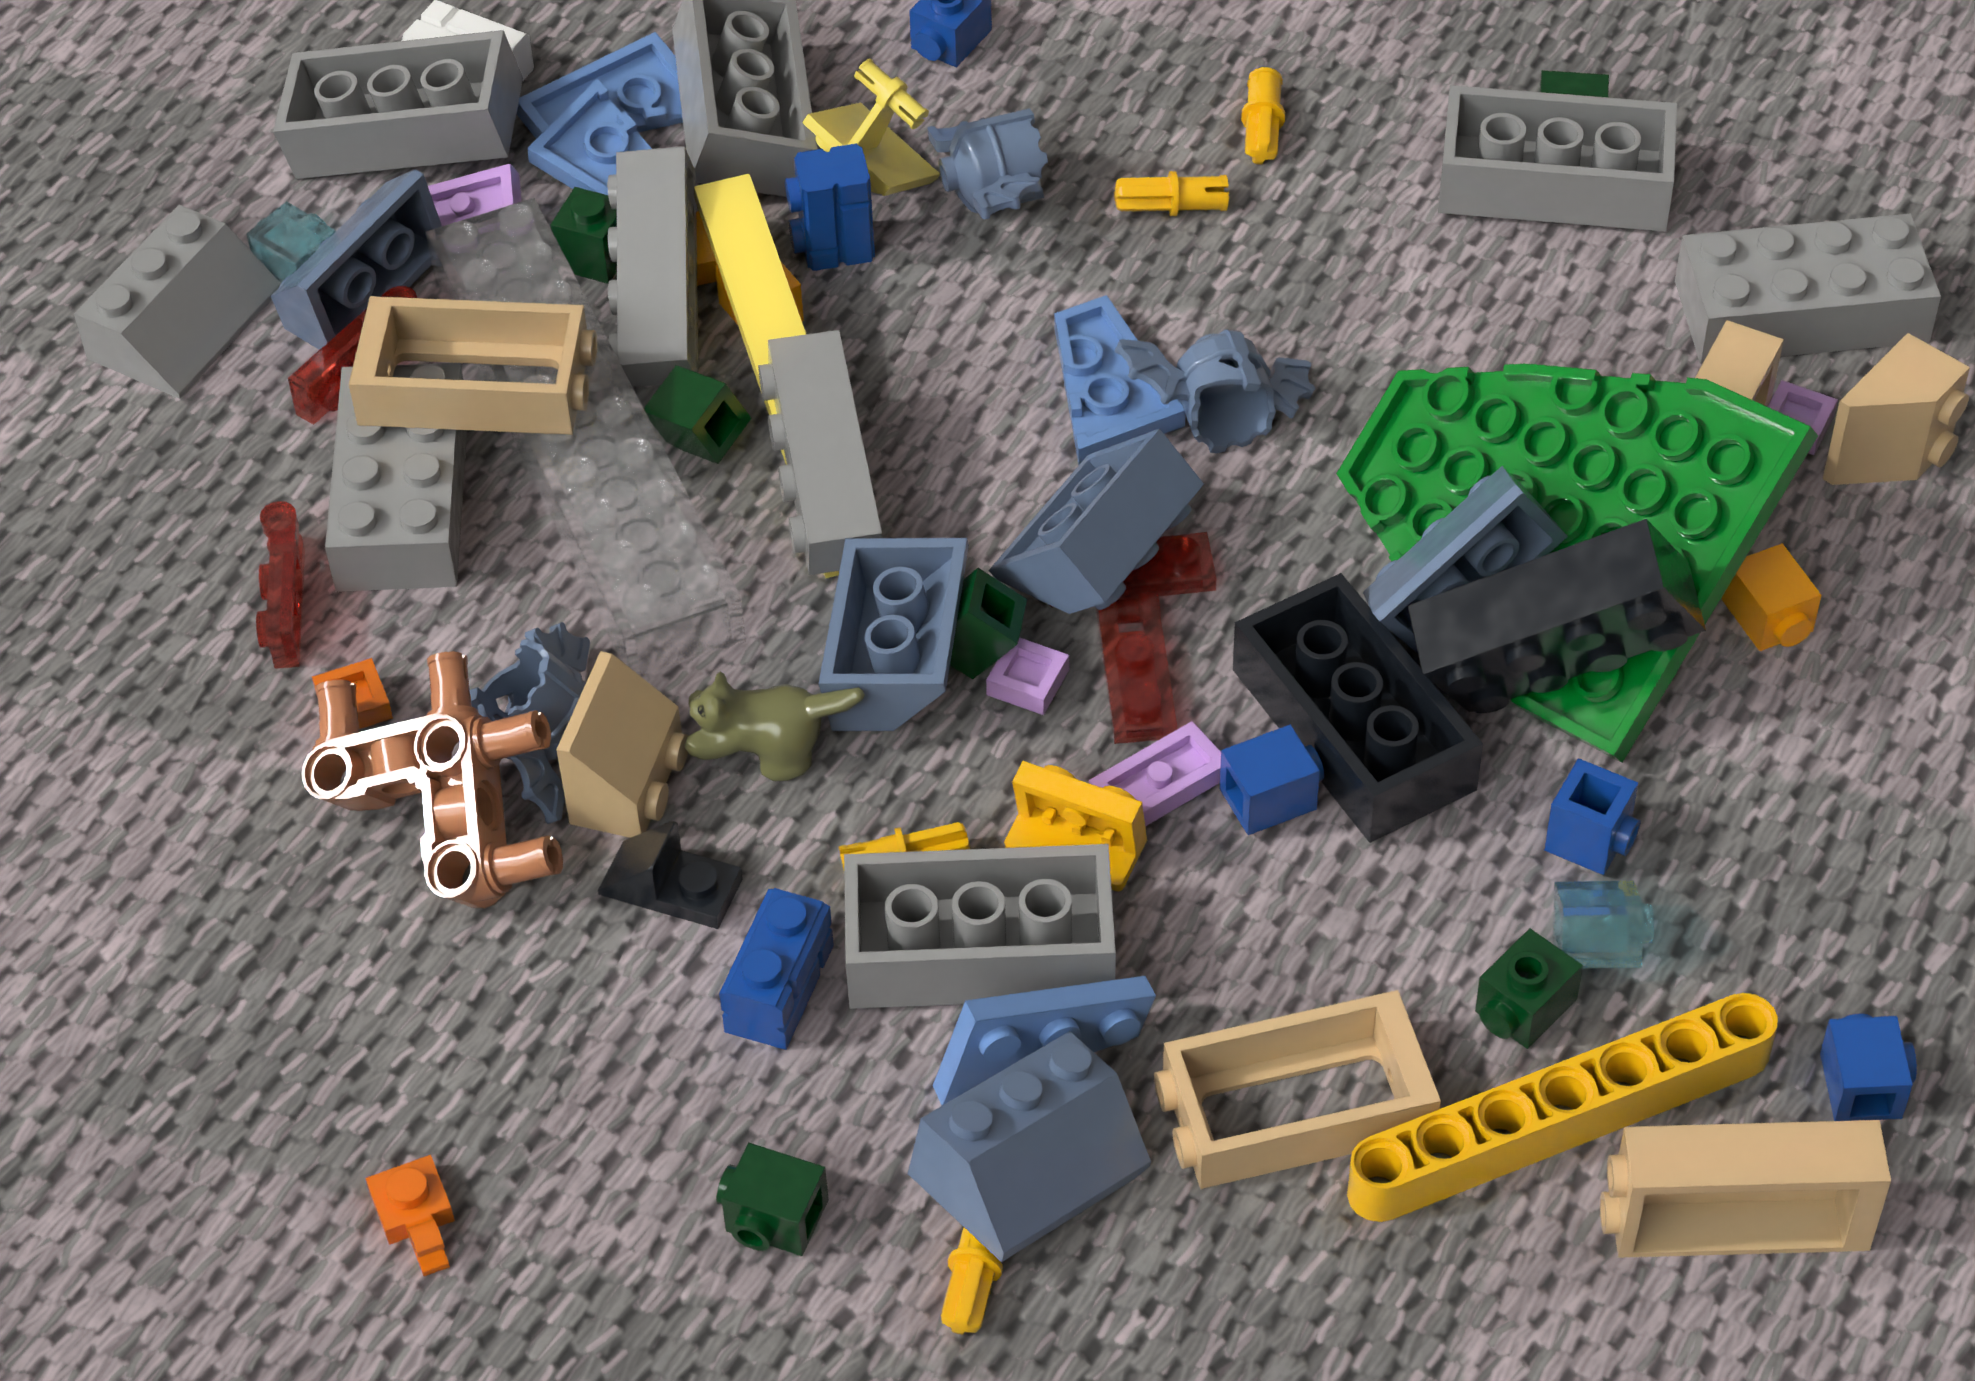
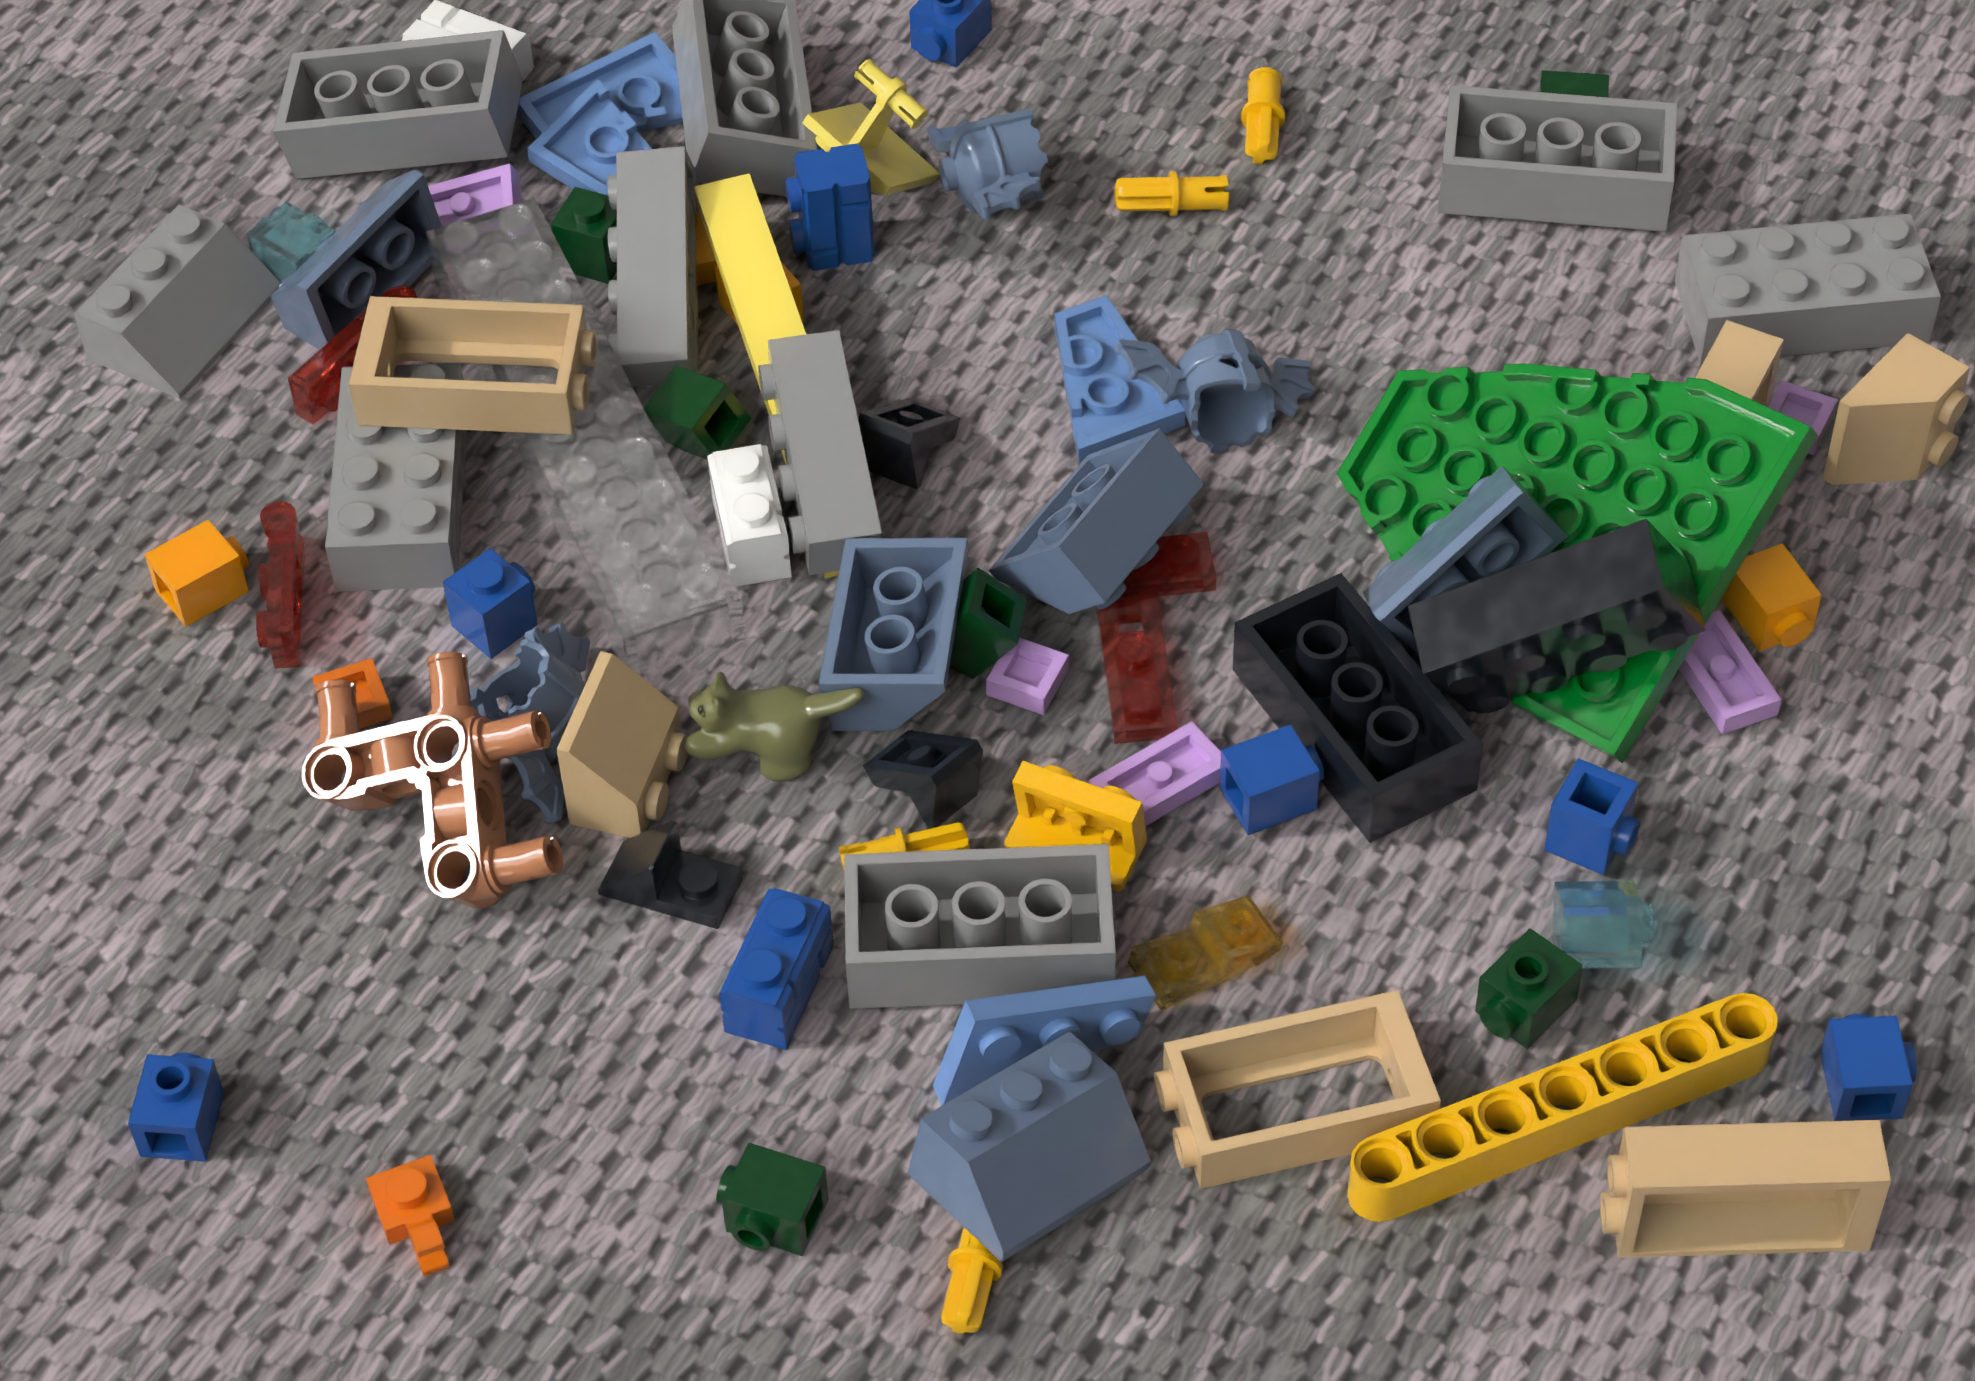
(176, 1107): none -> blue brick
(198, 572): none -> light orange brick
(491, 602): none -> blue brick
(749, 515): none -> white brick
(901, 436): none -> black slope
(933, 769): none -> black slope
(1214, 949): none -> clear yellow slope
(1728, 678): none -> lavender plate

